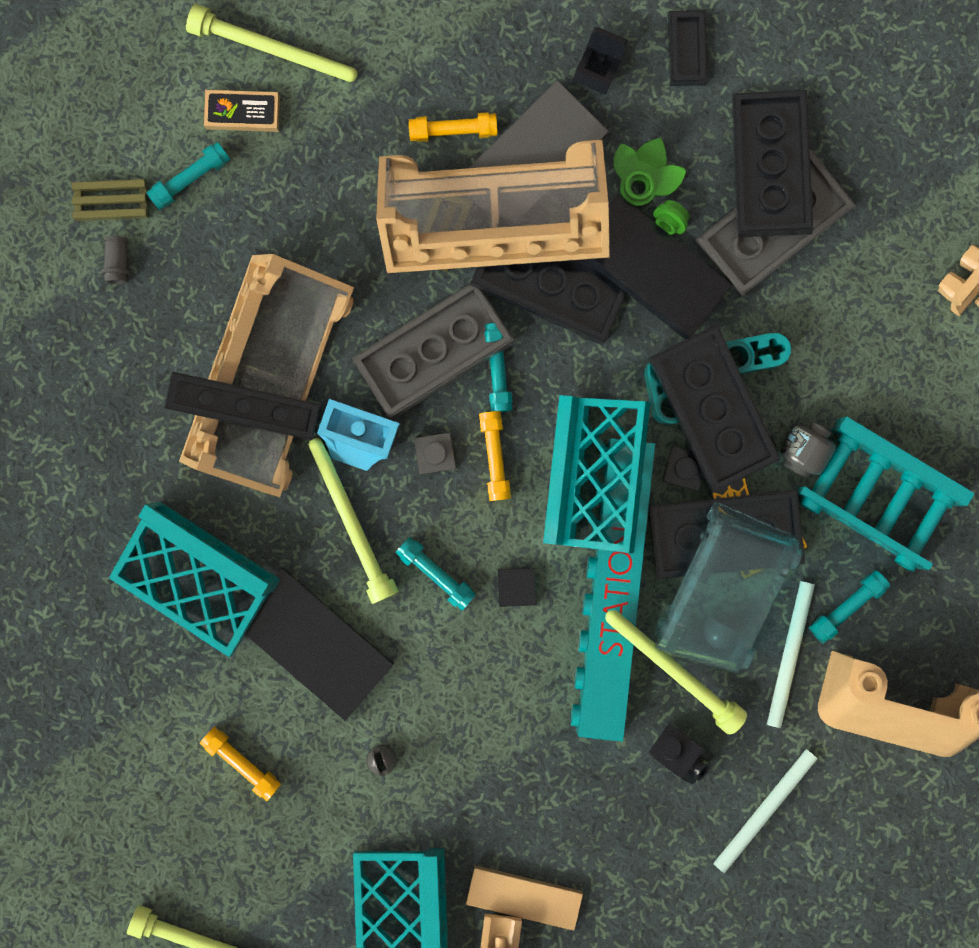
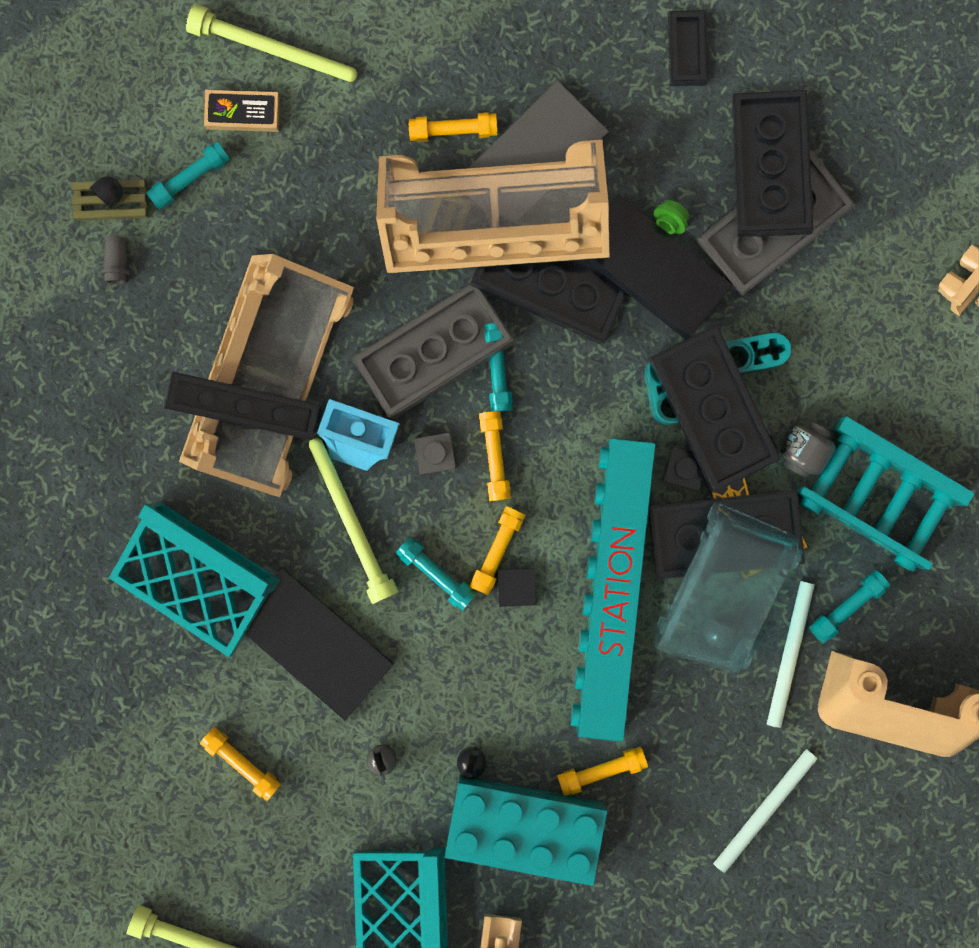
(108, 190): none -> black hinge
(463, 759): none -> black hinge
(484, 579): none -> yellow bar
(524, 897): tan tile -> none
(526, 830): none -> teal brick
(567, 474): teal fence -> none
(572, 781): none -> yellow bar
(600, 60): black bracket -> none
(647, 168): bright green plate -> none
(681, 755): black bracket -> none
(728, 714): yellowish green piece -> none

